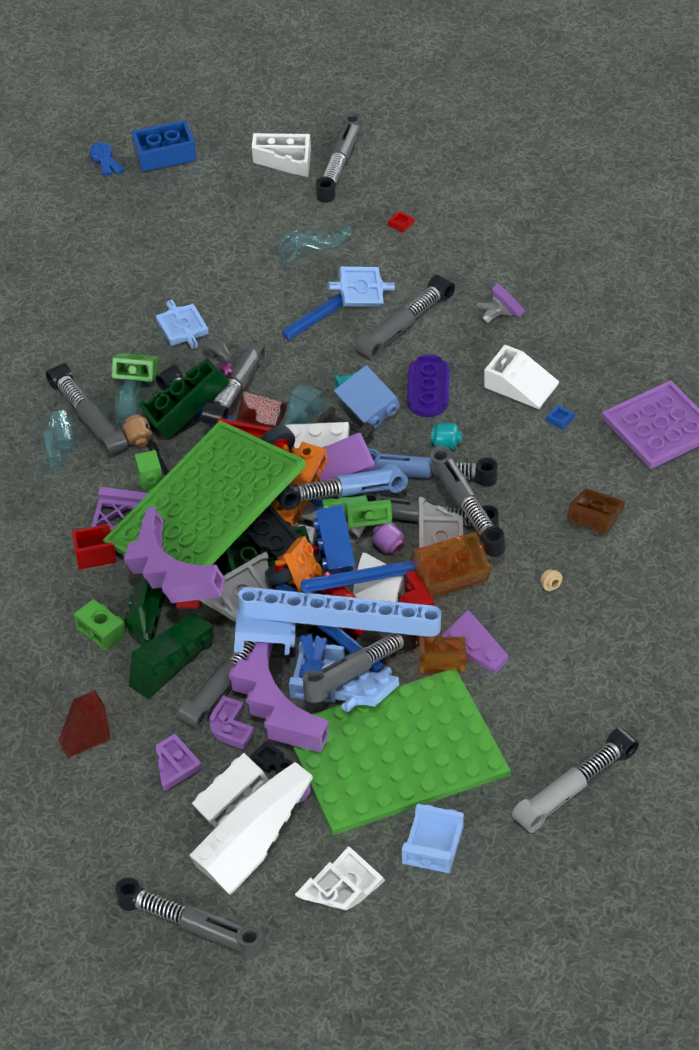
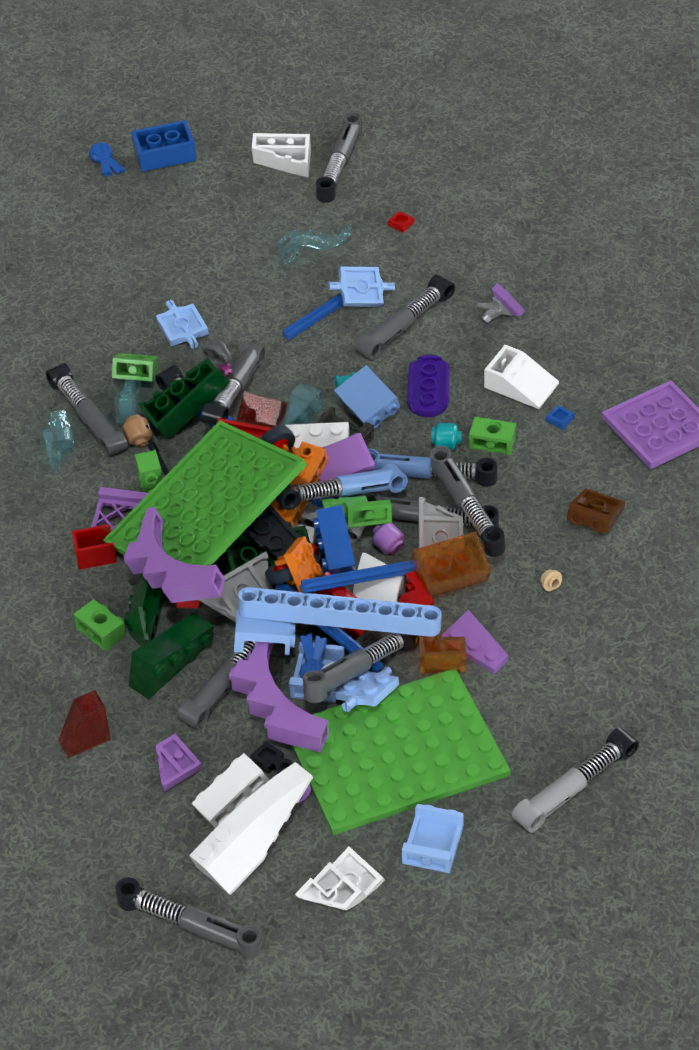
(225, 724): medium lavender plate -> none
(492, 435): none -> bright green brick

